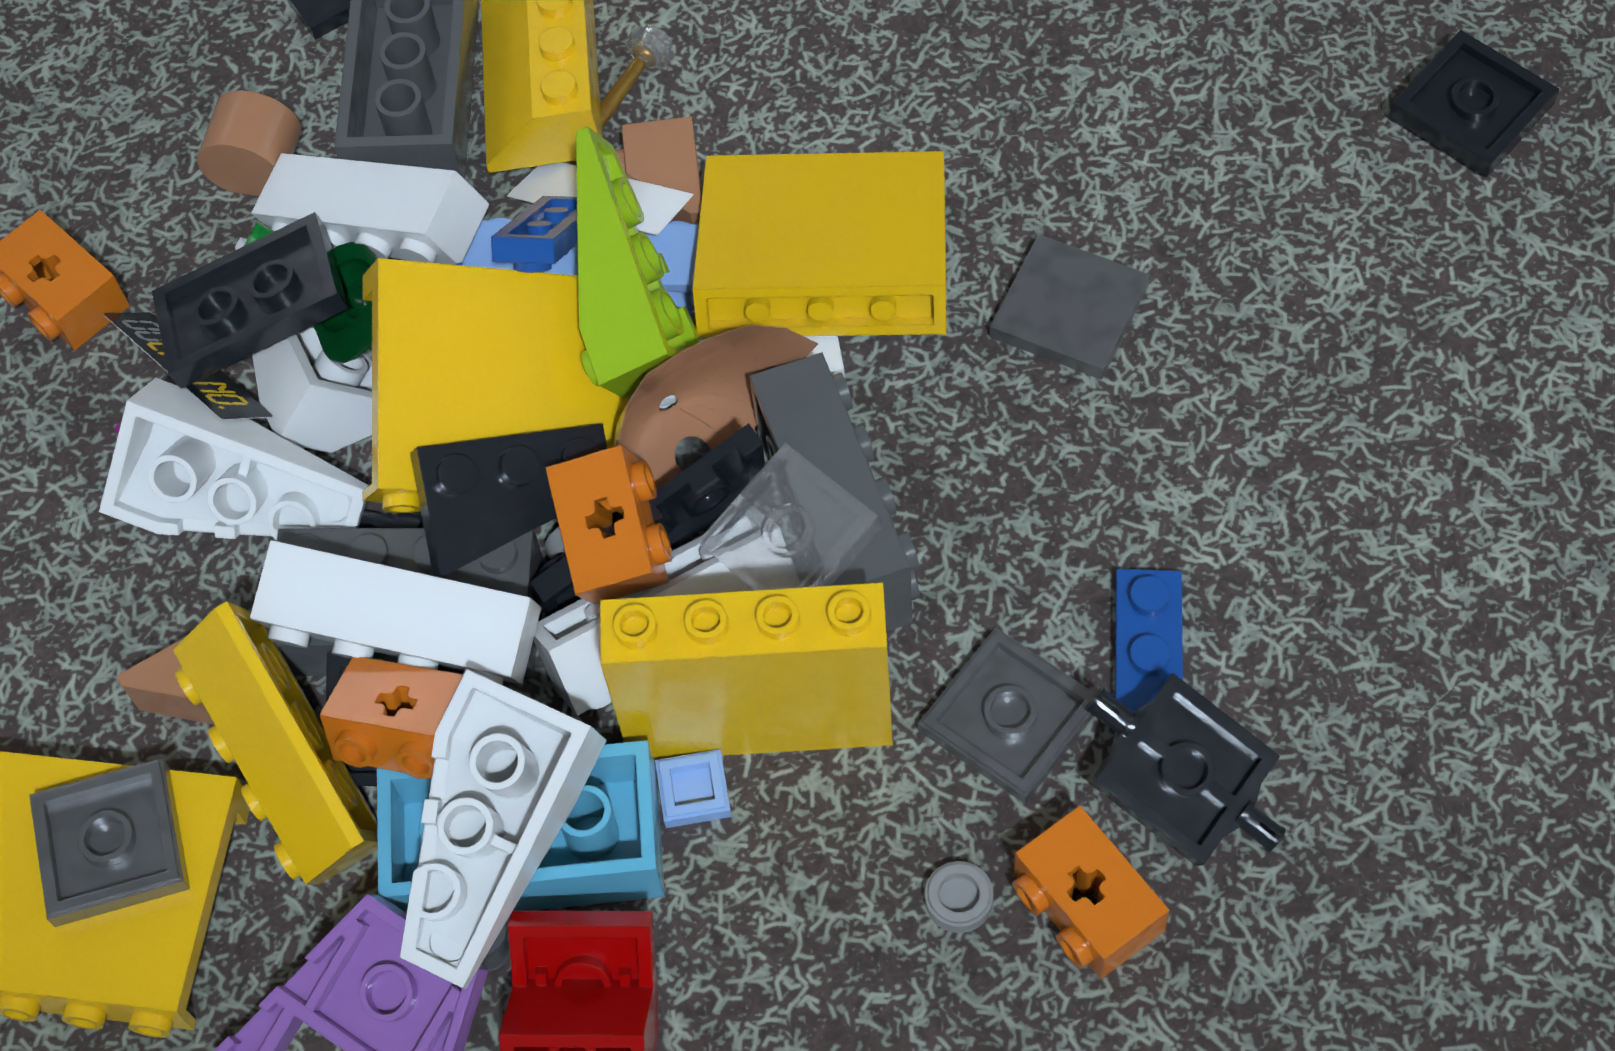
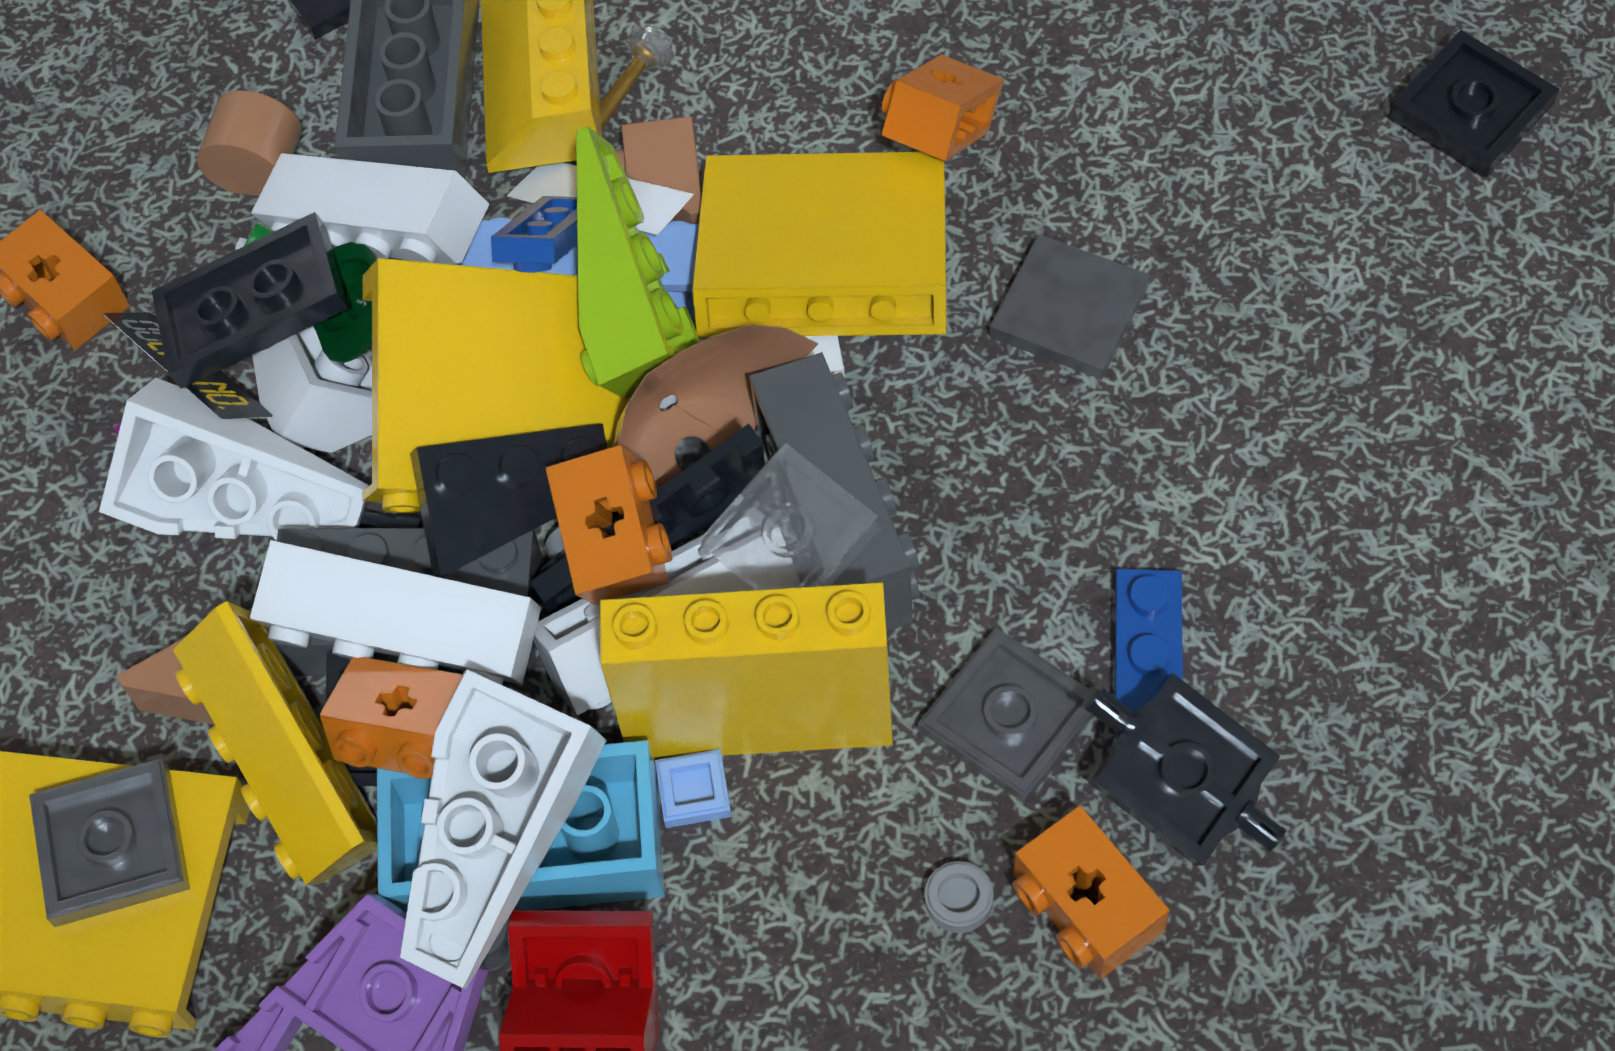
(941, 107): none -> orange brick

